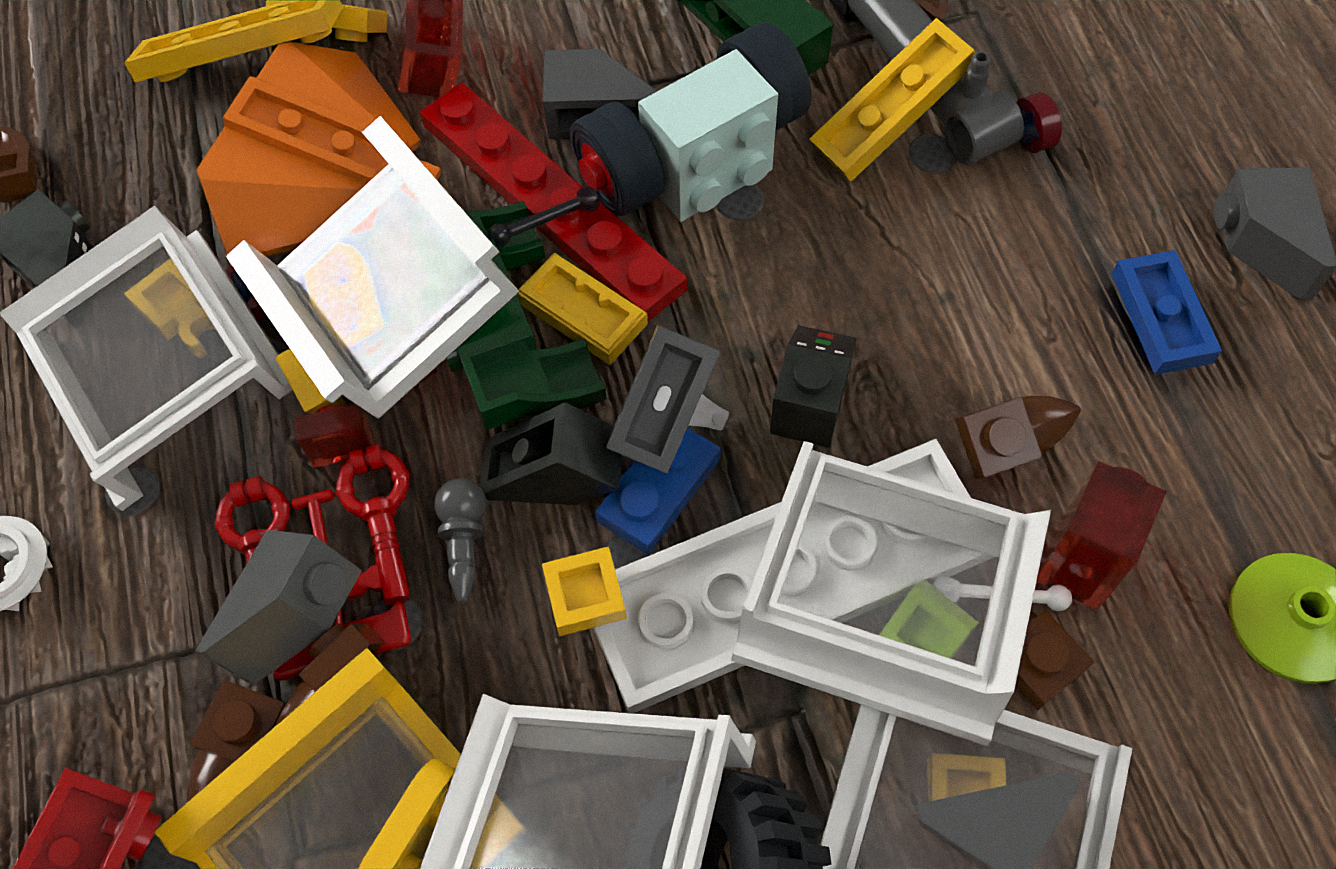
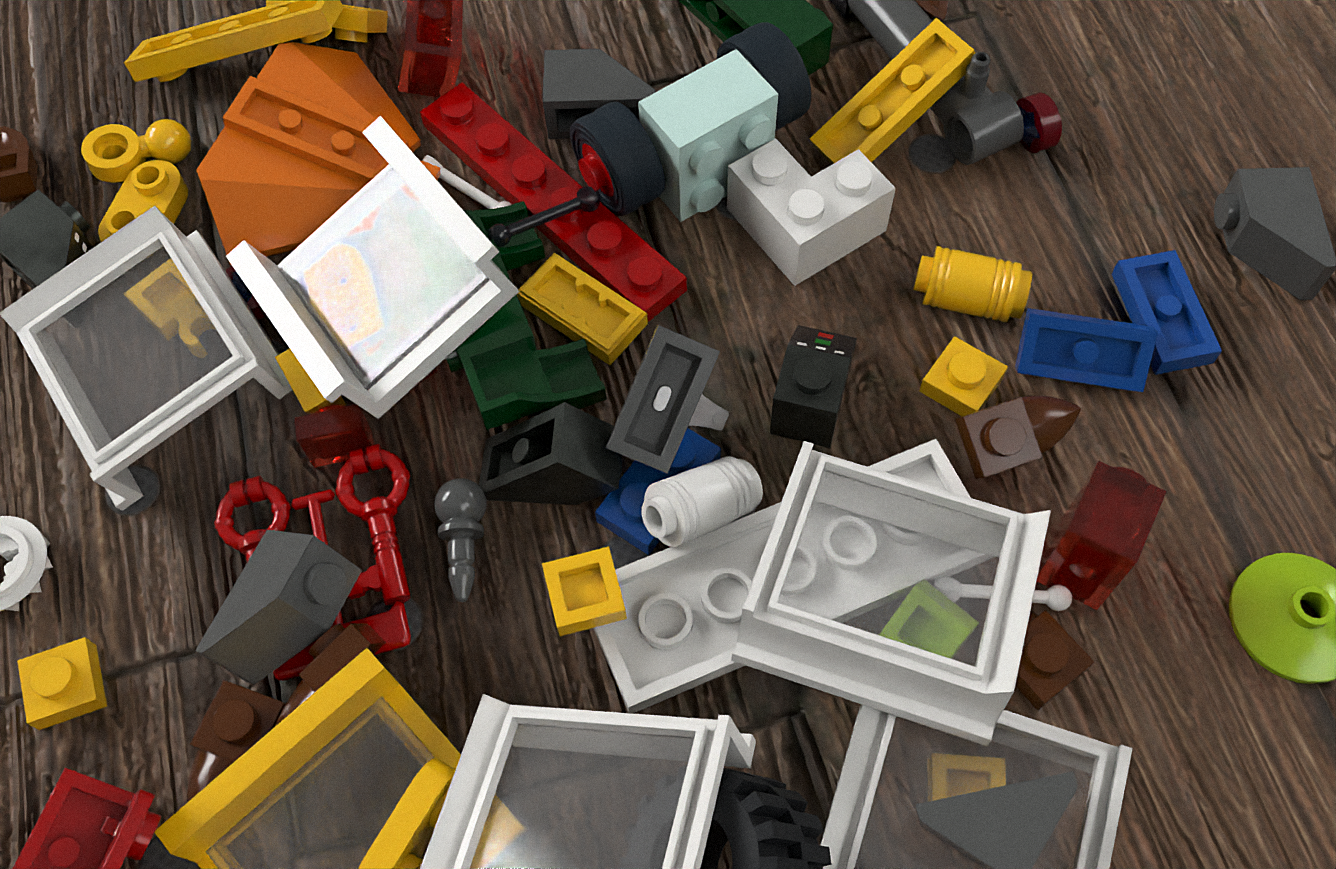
(61, 683): none -> yellow plate
(117, 149): none -> yellow plate
(146, 186): none -> yellow plate
(465, 187): none -> white hinge
(701, 500): none -> white head
(804, 218): none -> white brick
(963, 378): none -> yellow plate
(973, 284): none -> yellow head
(1085, 350): none -> blue plate

